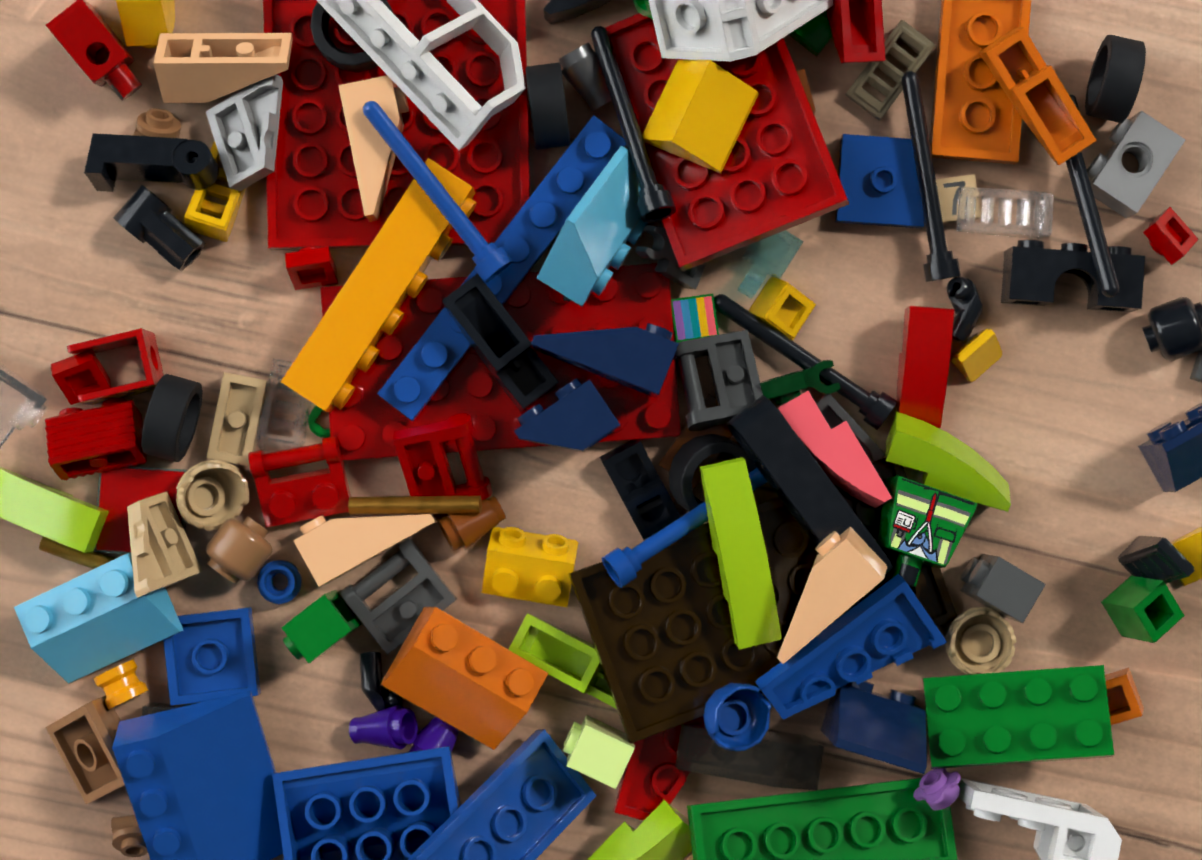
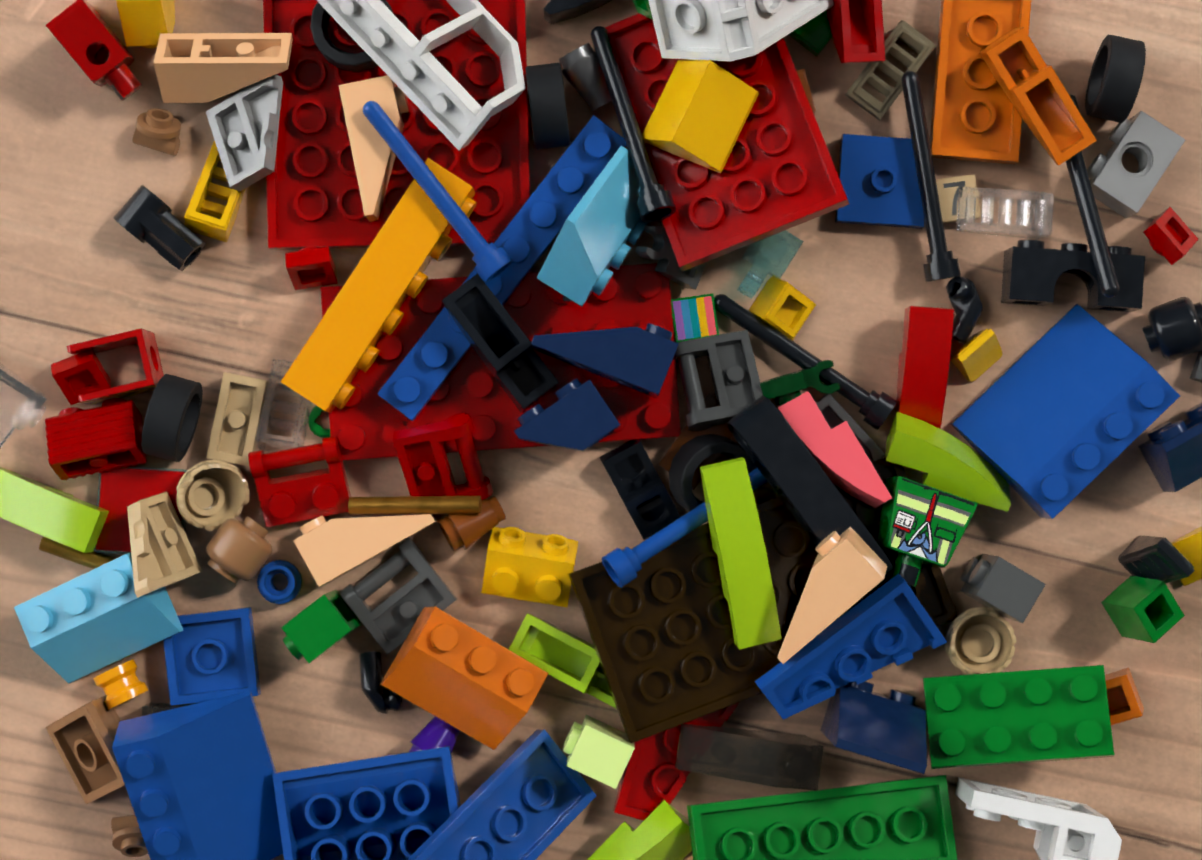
(149, 159): black leg -> none
(386, 728): dark purple cone -> none
(737, 716): blue hair -> none
(938, 788): medium lavender plate -> none
(1065, 411): none -> blue slope

